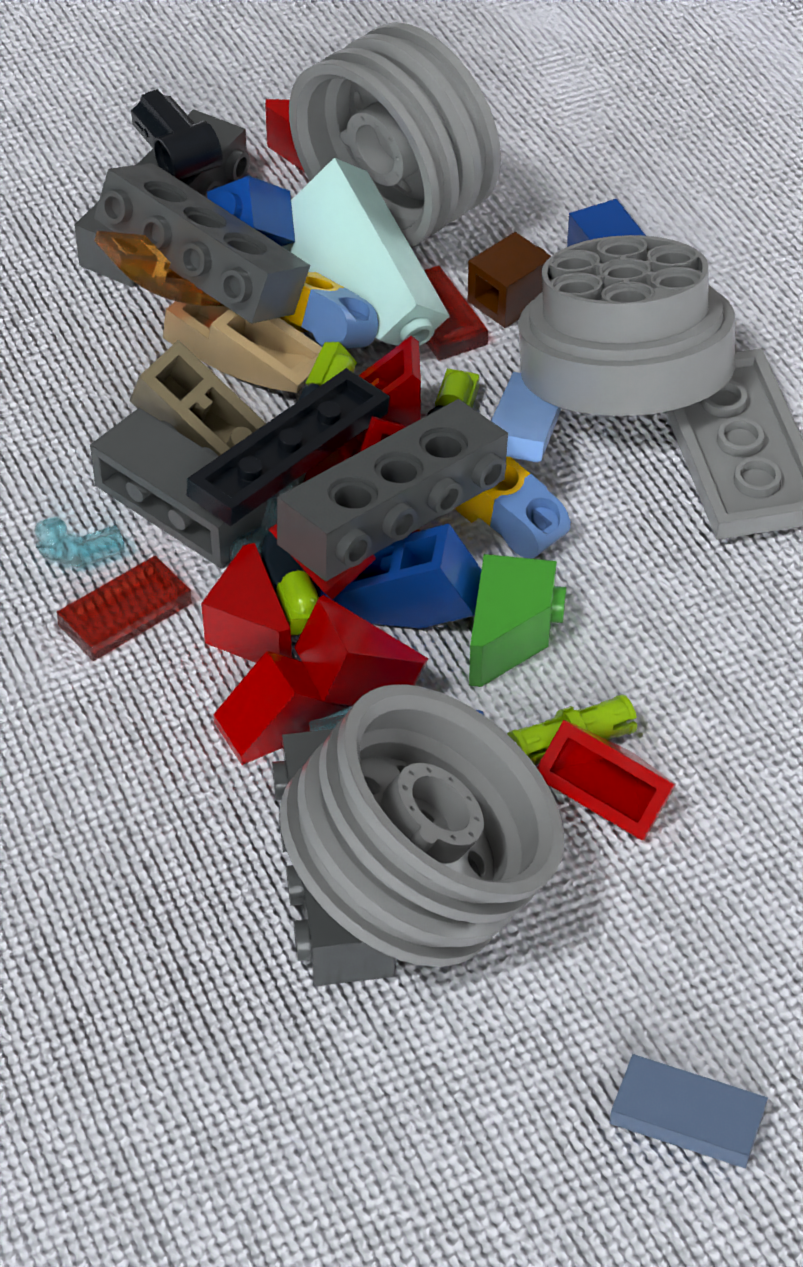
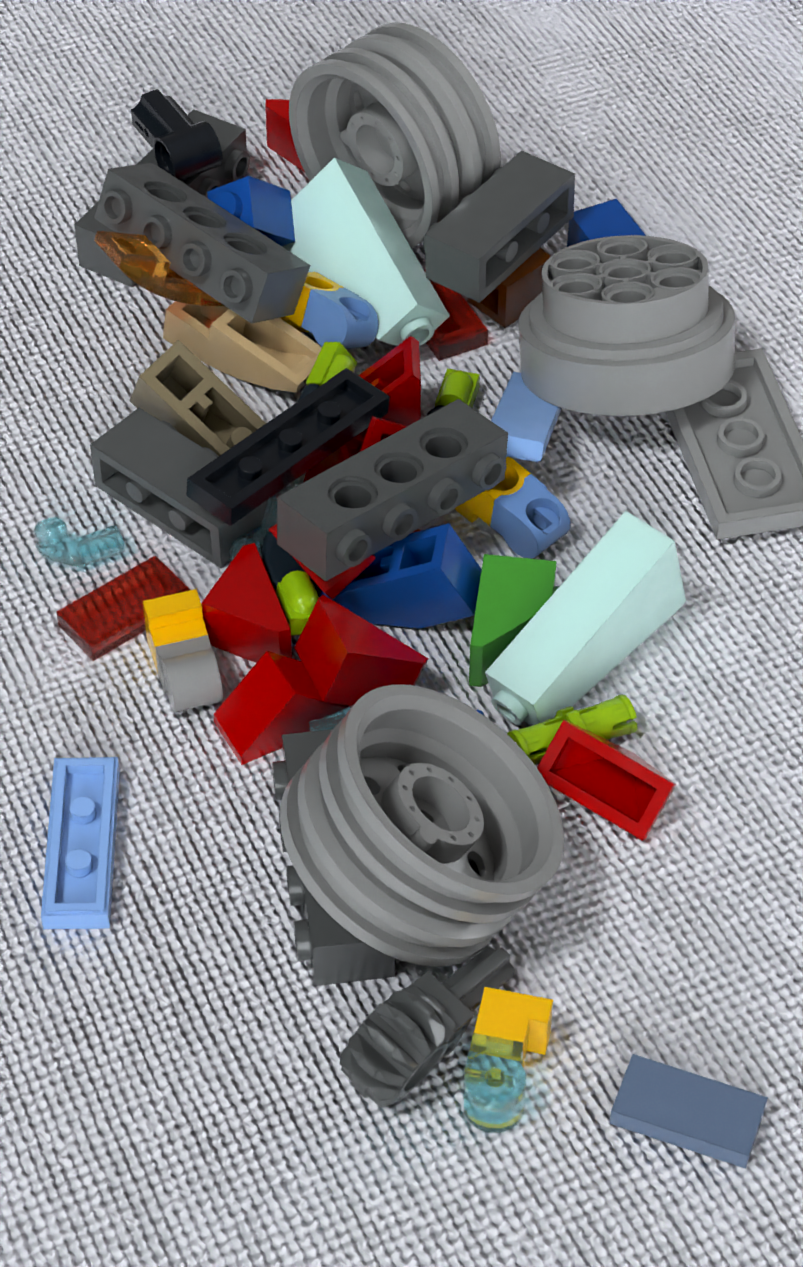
(81, 843): none -> light blue tile
(182, 650): none -> leg
(419, 1028): none -> dark grey gear
(494, 1070): none -> leg
(499, 226): none -> dark grey brick
(589, 623): none -> light aqua slope

